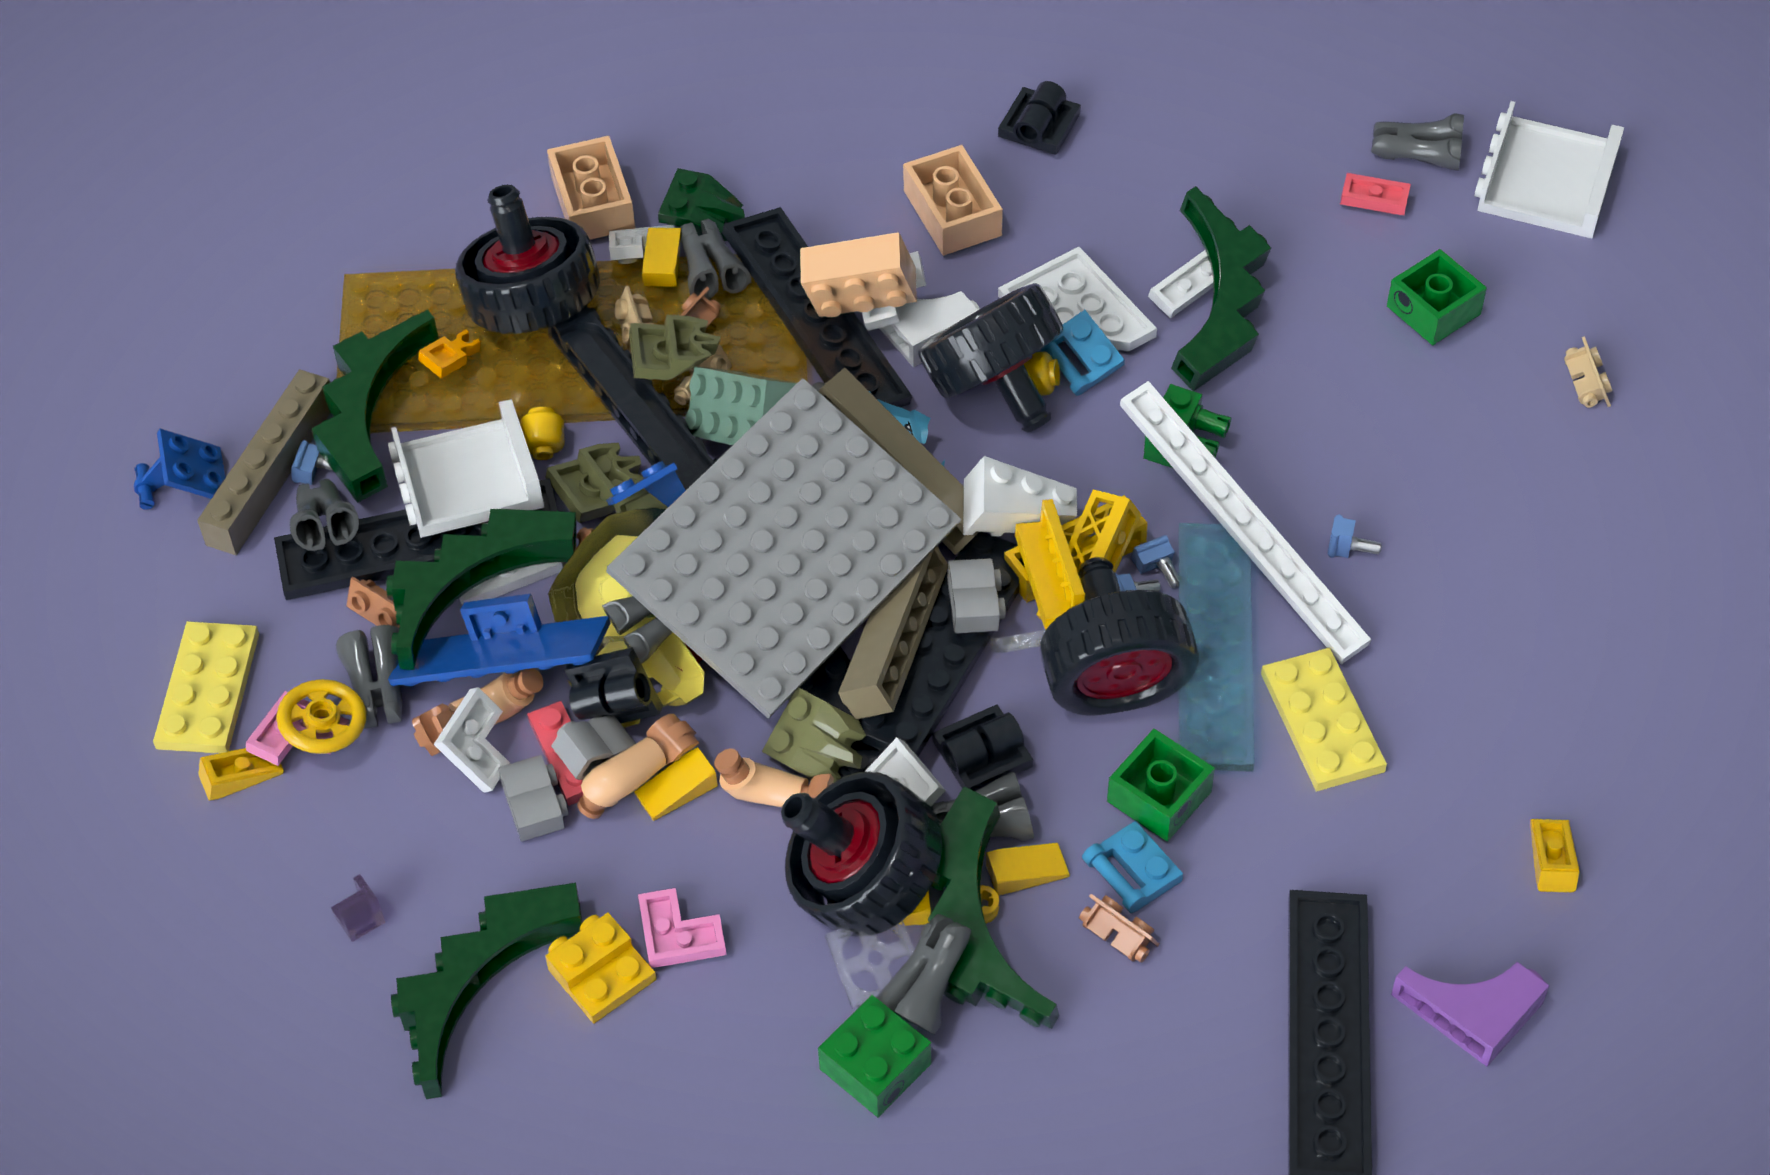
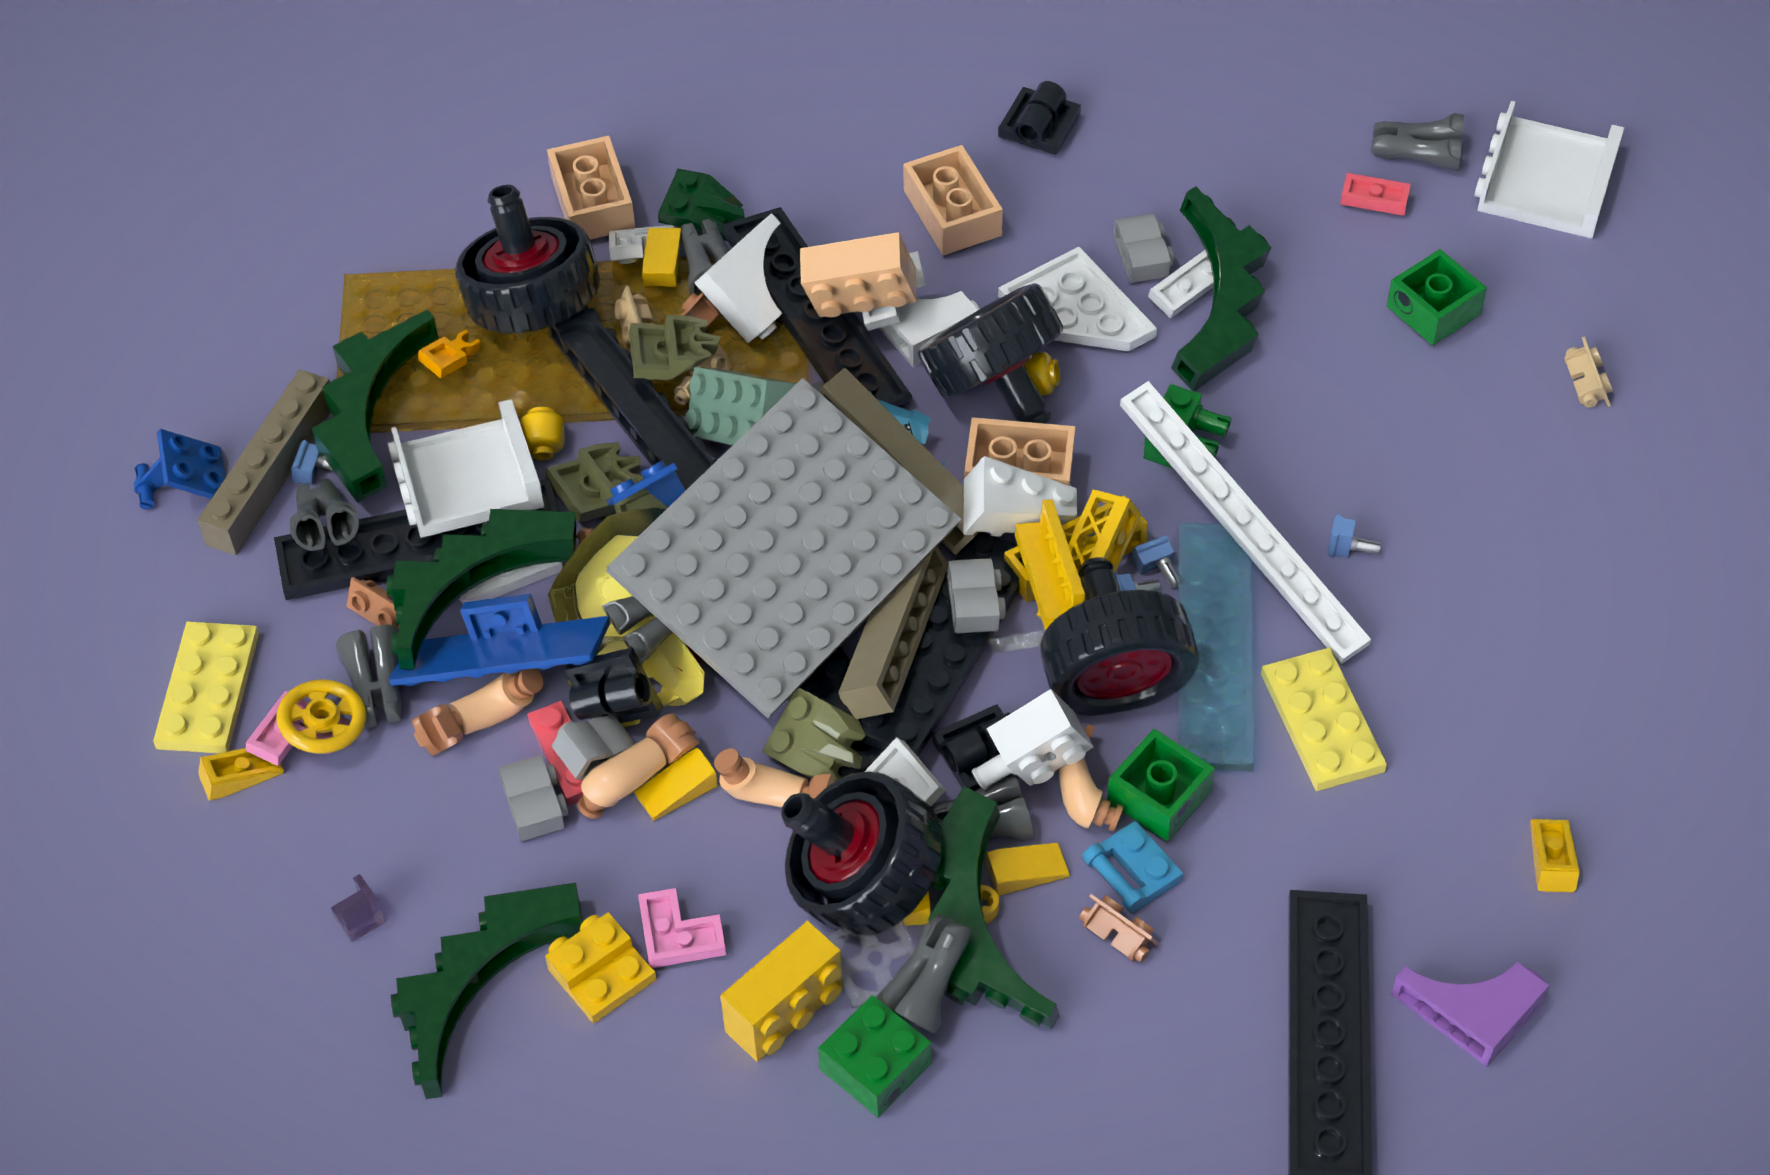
(465, 740): white plate -> none
(739, 286): none -> white arch
(782, 991): none -> yellow brick
(1026, 445): none -> light nougat brick
(1034, 742): none -> white brick
(1082, 796): none -> light nougat piece
(1090, 347): dark azure plate -> none
(1143, 247): none -> light grey brick

